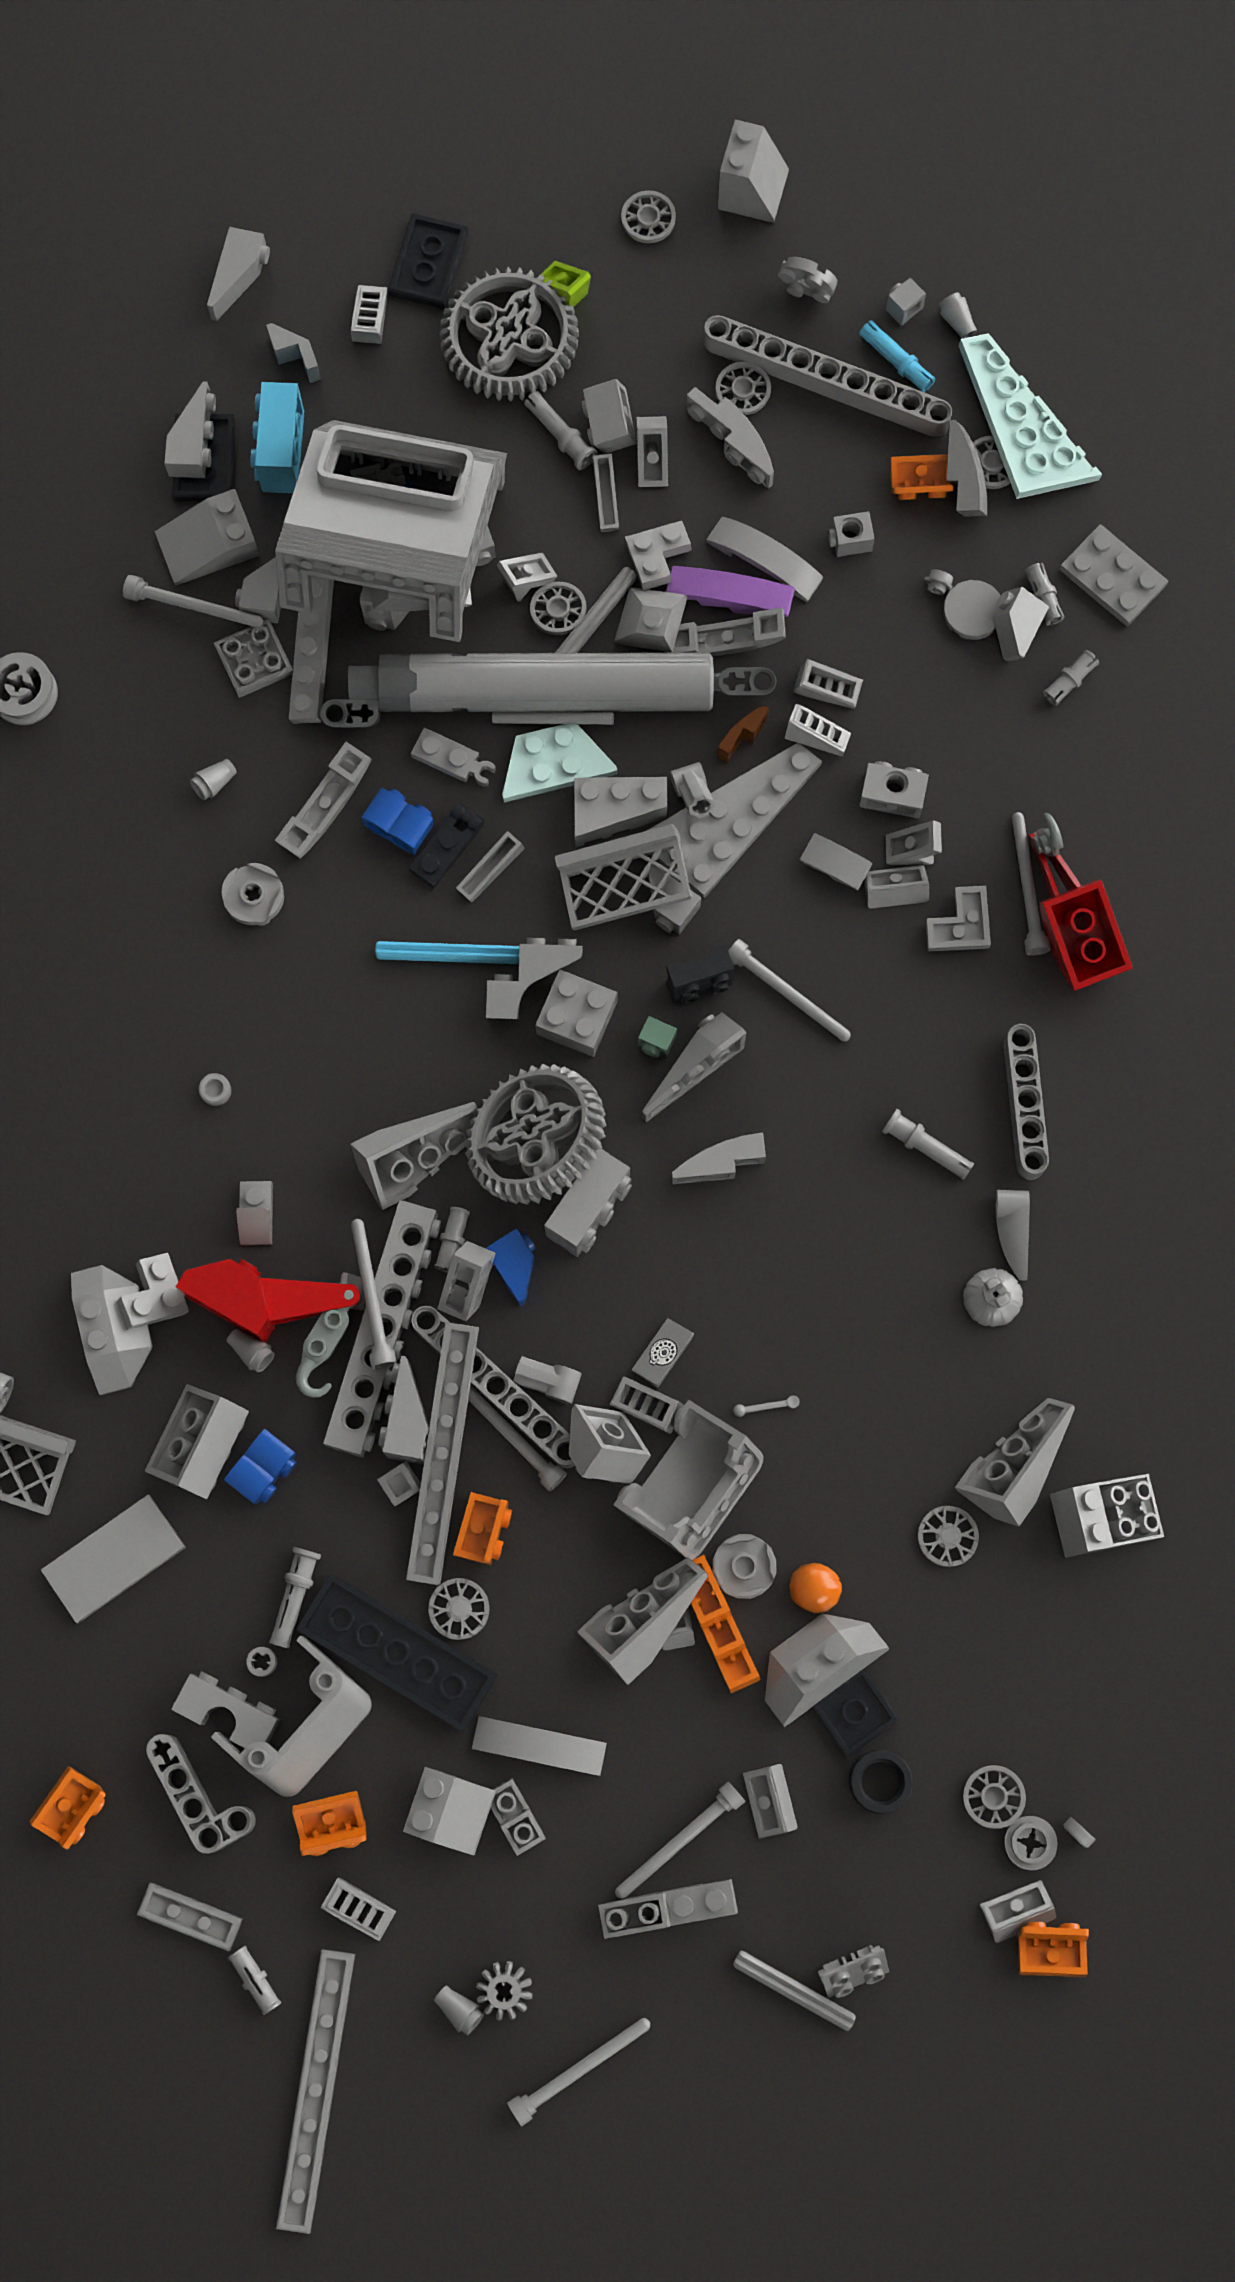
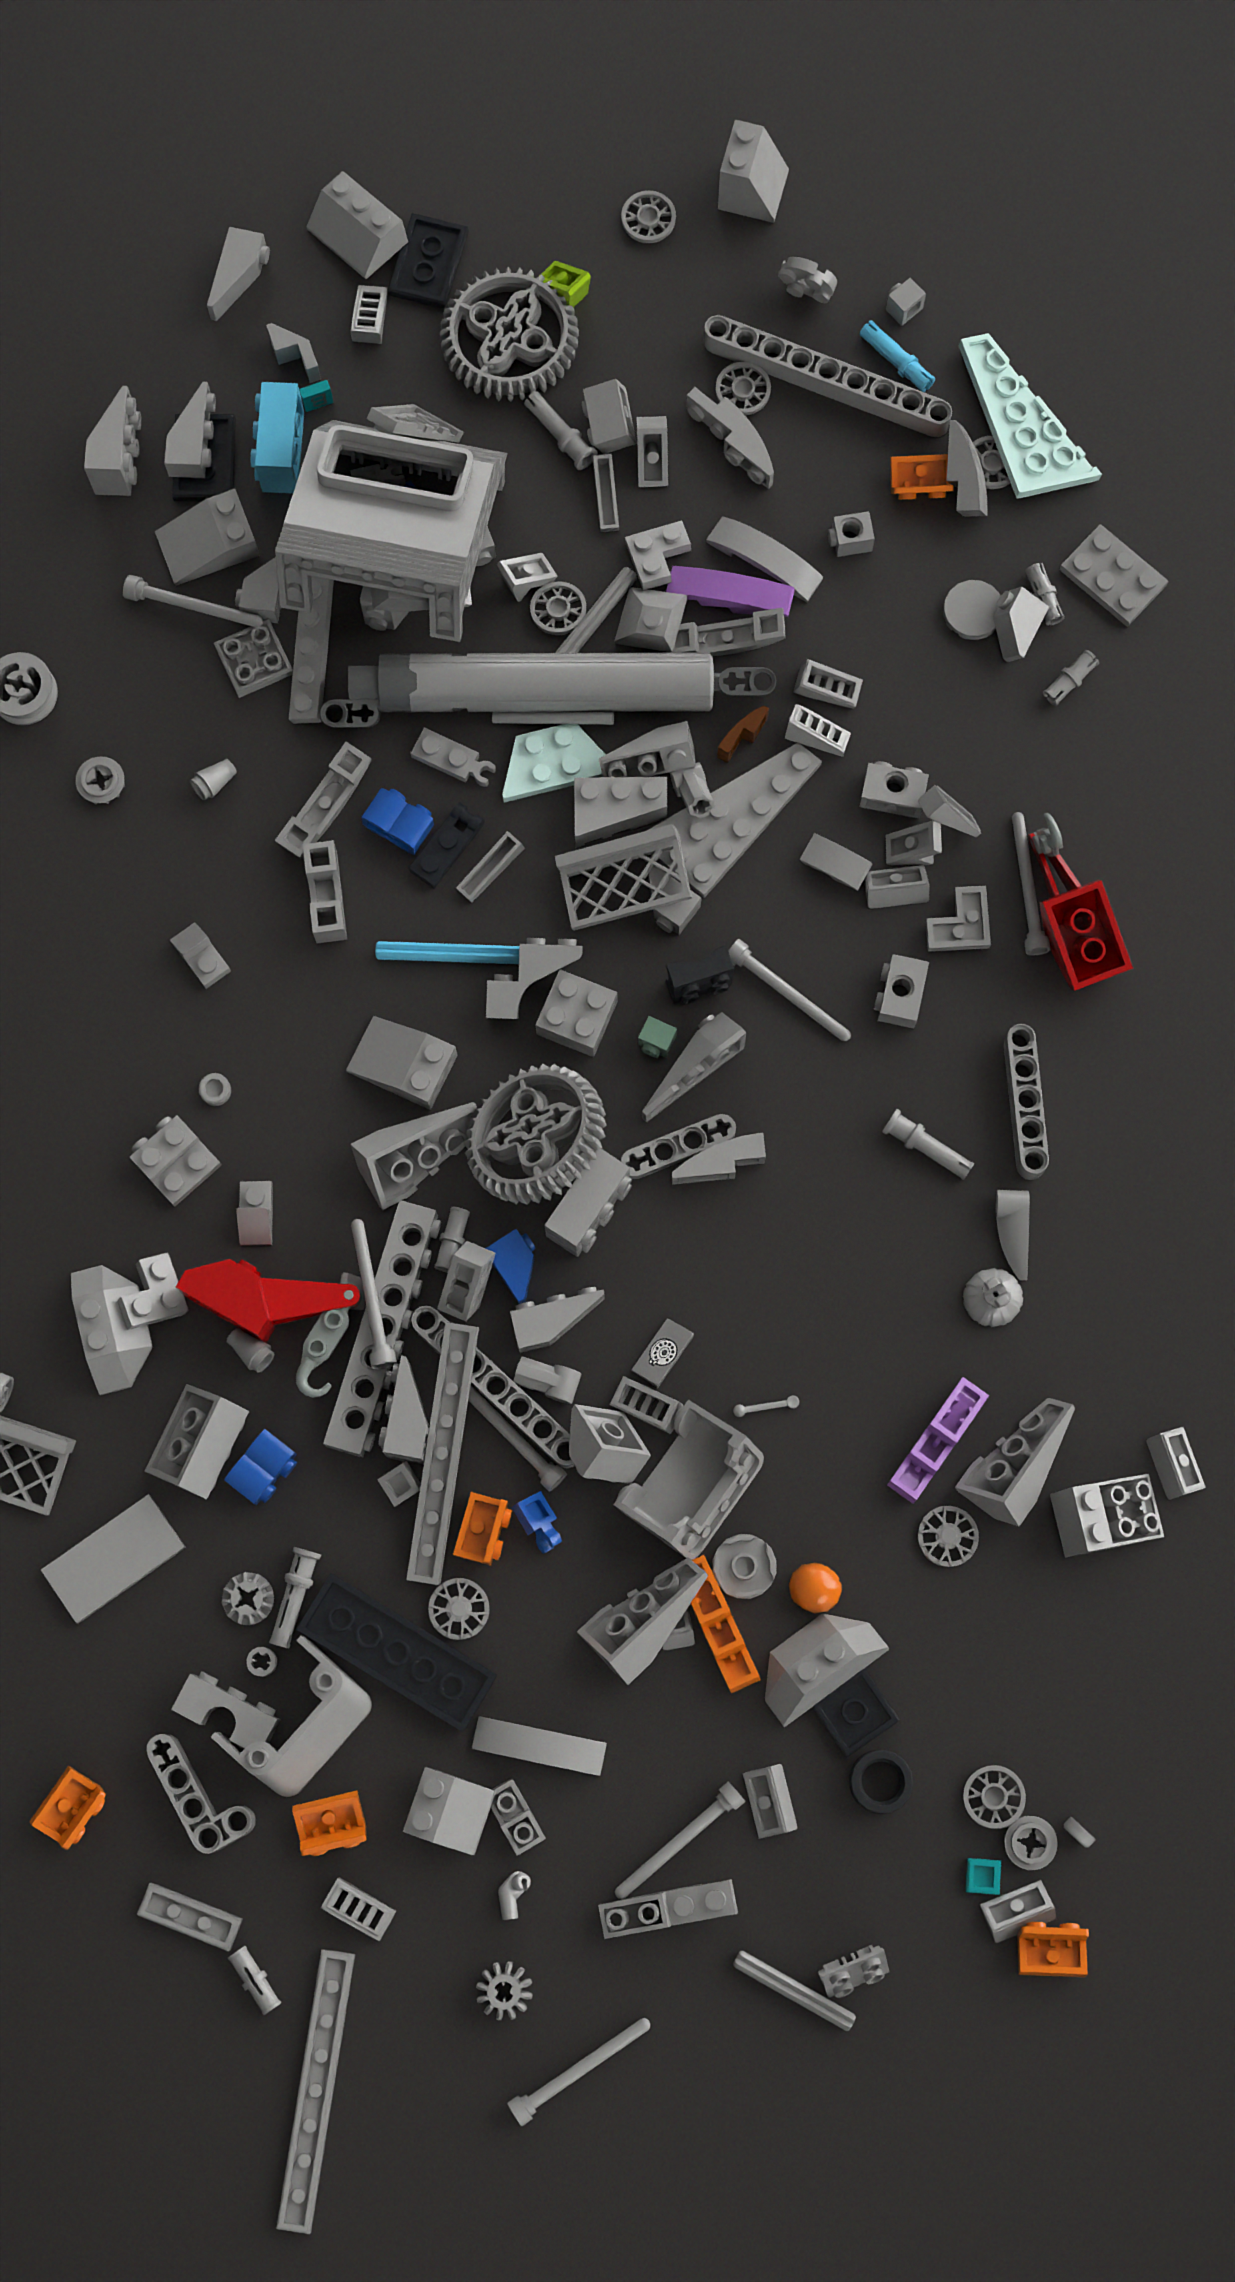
(88, 775): none -> light grey gear
(113, 447): none -> light grey slope
(174, 1159): none -> light grey plate
(200, 955): none -> light grey slope
(259, 910): light grey plate -> none
(263, 1599): none -> light grey gear
(316, 395): none -> teal tile
(325, 891): none -> light grey arch
(356, 225): none -> light grey slope
(403, 1061): none -> light grey slope
(412, 421): none -> light grey wing
(459, 2010): light grey cone -> none
(509, 1893): none -> light grey arm
(537, 1517): none -> blue plate
(545, 1323): none -> light grey slope
(652, 754): none -> light grey slope
(676, 1142): none -> light grey beam
(907, 973): none -> light grey brick
(938, 1440): none -> medium lavender slope
(939, 582): light grey plate -> none
(945, 810): none -> light grey slope
(957, 314): light grey cone -> none
(983, 1876): none -> teal tile
(1175, 1463): none -> light grey slope

